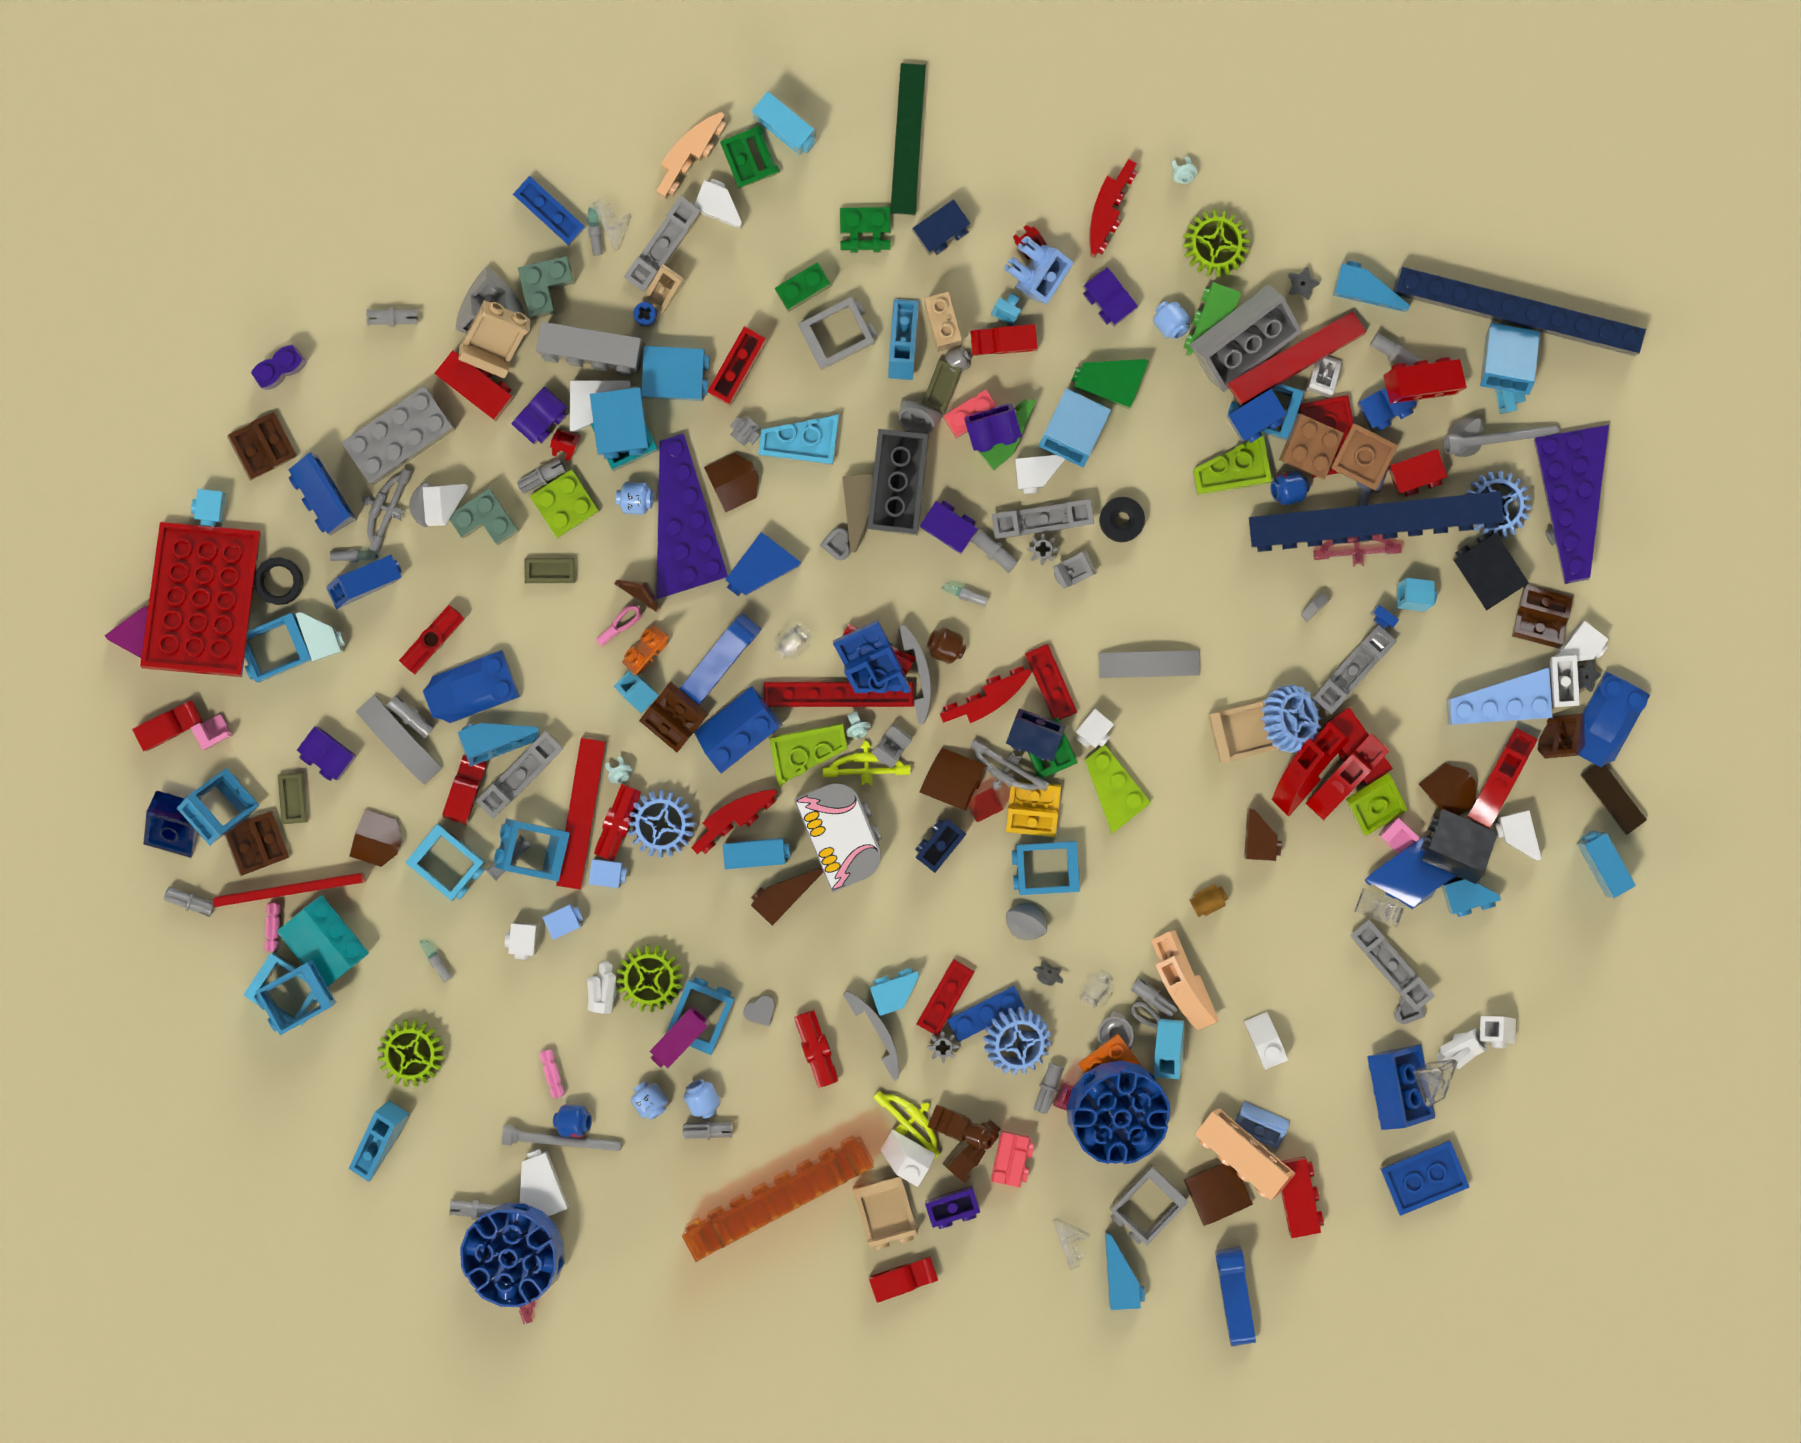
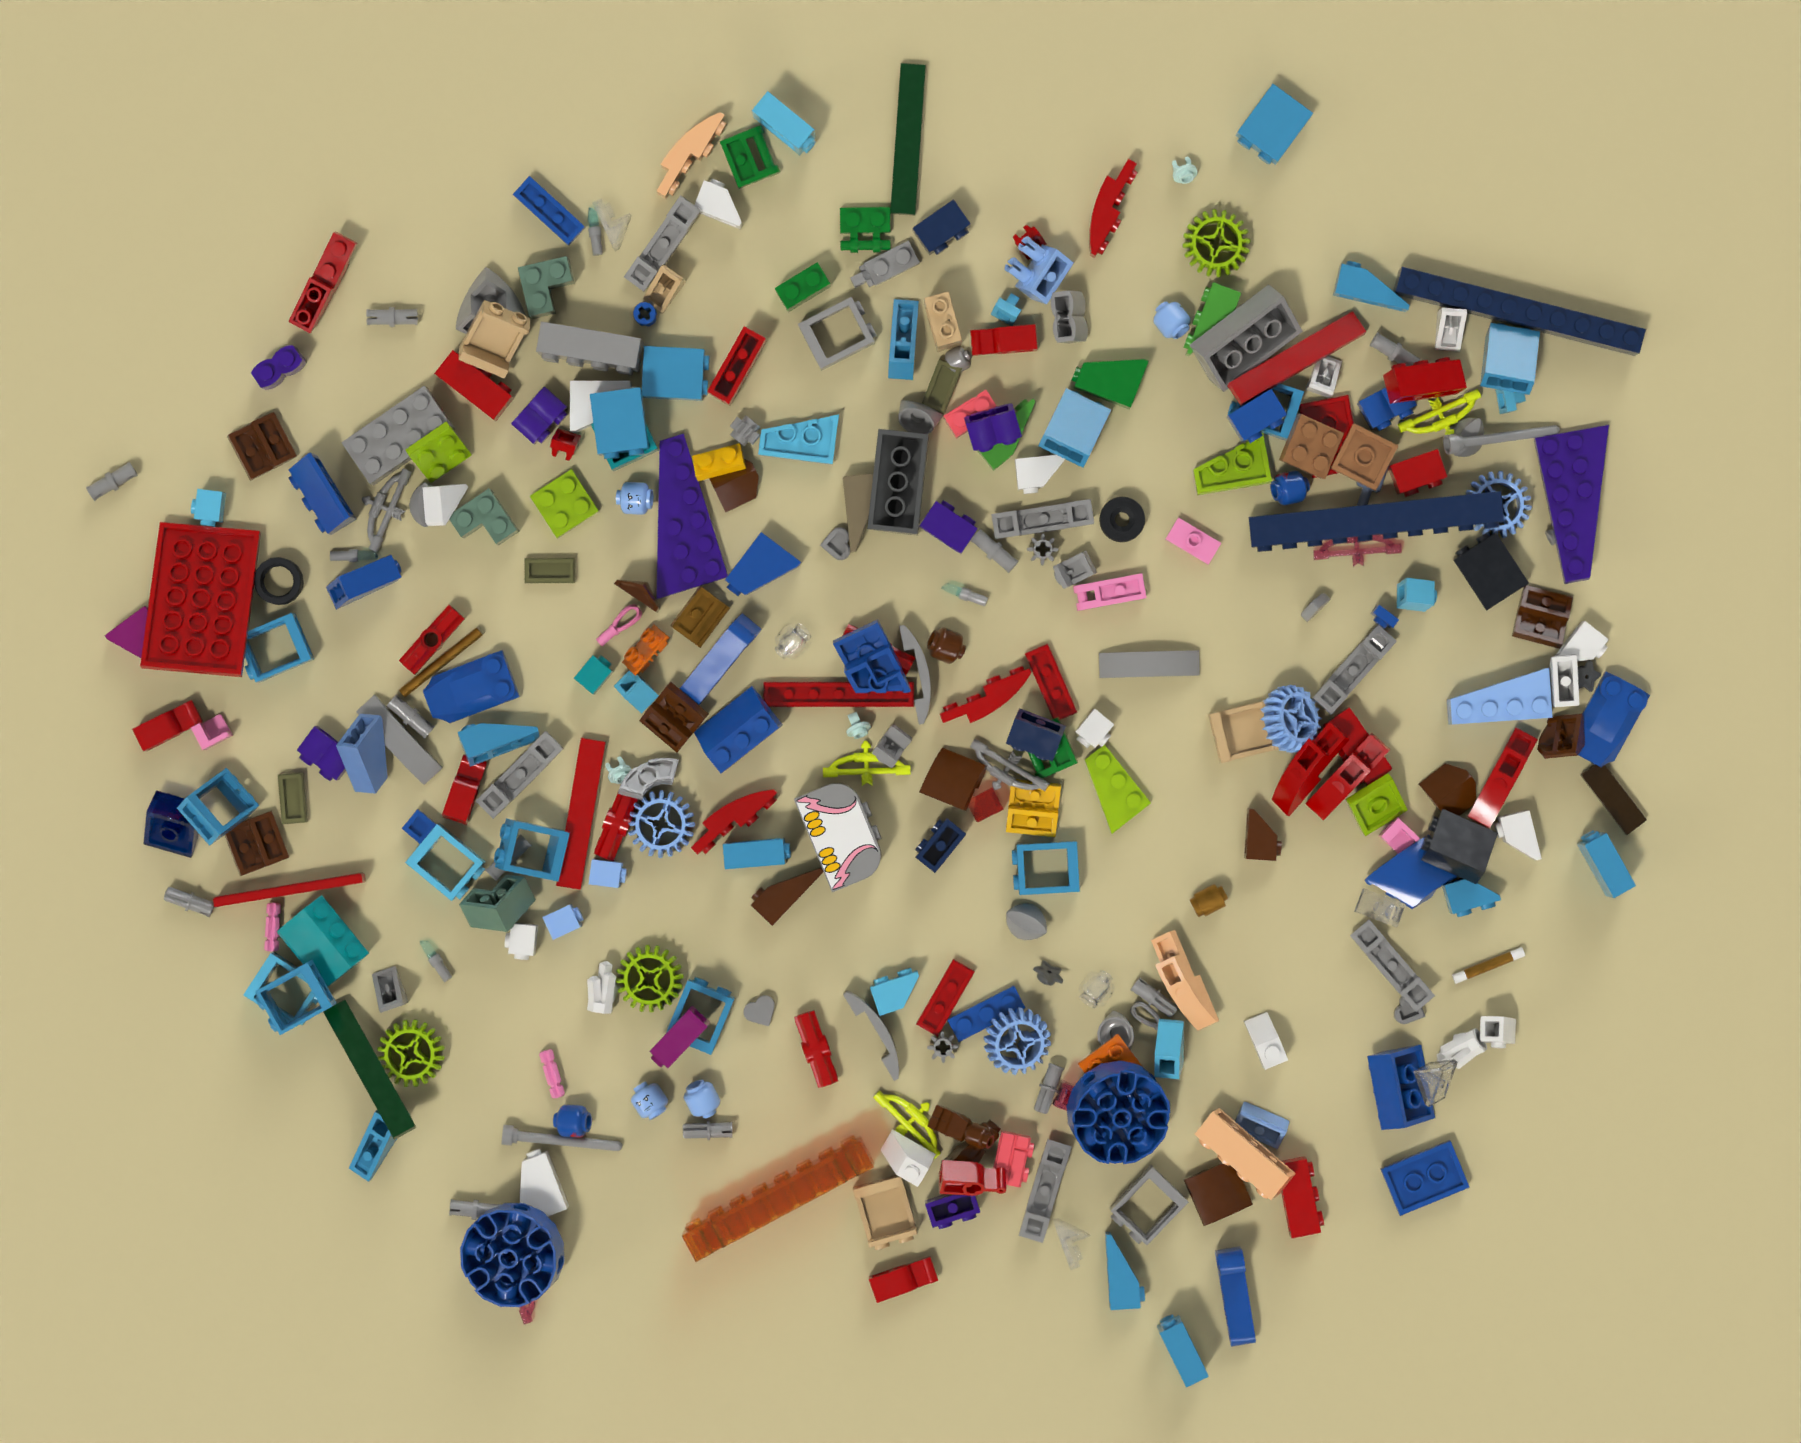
(111, 481): none -> light grey pin
(320, 637): light aqua slope -> none
(323, 282): none -> red slope
(364, 753): none -> medium blue slope
(369, 1069): none -> dark green tile
(376, 839): reddish brown slope -> none
(389, 989): none -> light grey slope
(419, 826): none -> blue plate
(438, 452): none -> lime plate
(440, 662): none -> pearl gold bar
(498, 907): none -> sand green brick
(541, 476): light grey axle -> none
(594, 673): none -> teal brick
(648, 775): none -> light grey tile
(700, 616): none -> pearl gold plate
(718, 462): none -> yellow plate
(804, 749): lime wing -> none
(886, 266): none -> light grey hinge
(970, 1178): none -> piece
(1044, 1190): none -> light grey slope
(1068, 311): none -> light grey brick
(1109, 297): dark purple brick -> none
(1111, 591): none -> bright pink plate
(1182, 1350): none -> dark azure window
(1193, 541): none -> bright pink plate
(1273, 125): none -> dark azure brick
(1296, 280): dark grey plate -> none
(1438, 409): none -> neon yellow piece
(1450, 329): none -> white slope
(1488, 965): none -> pearl gold bar

